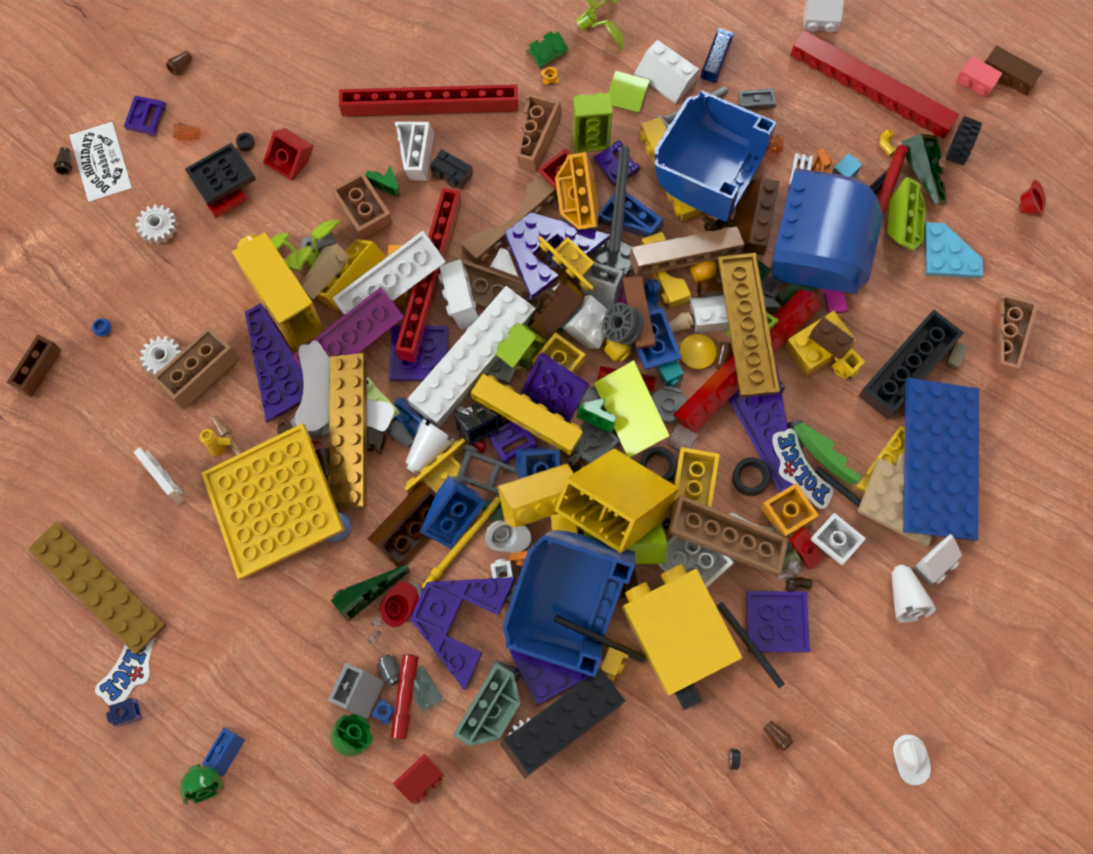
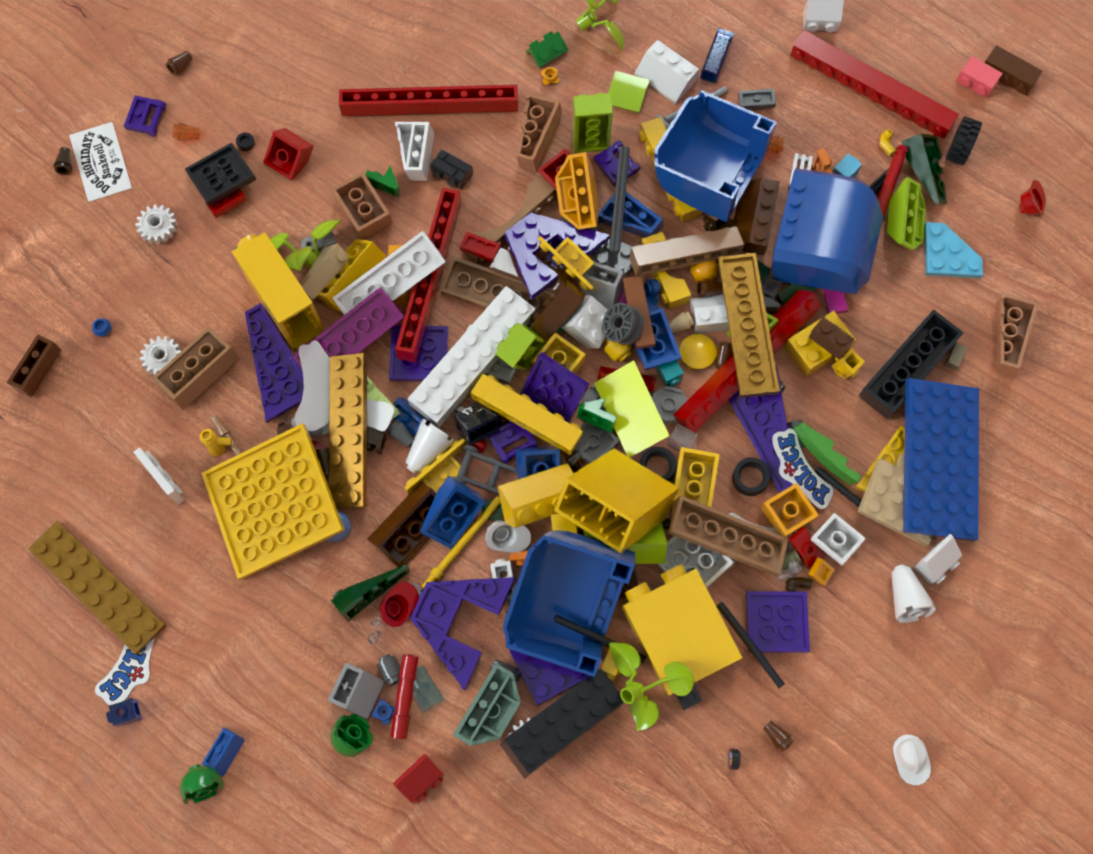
(458, 293): white wedge -> none
(480, 246): none -> red plate
(643, 710): none -> lime plant
(821, 571): none -> light orange plate

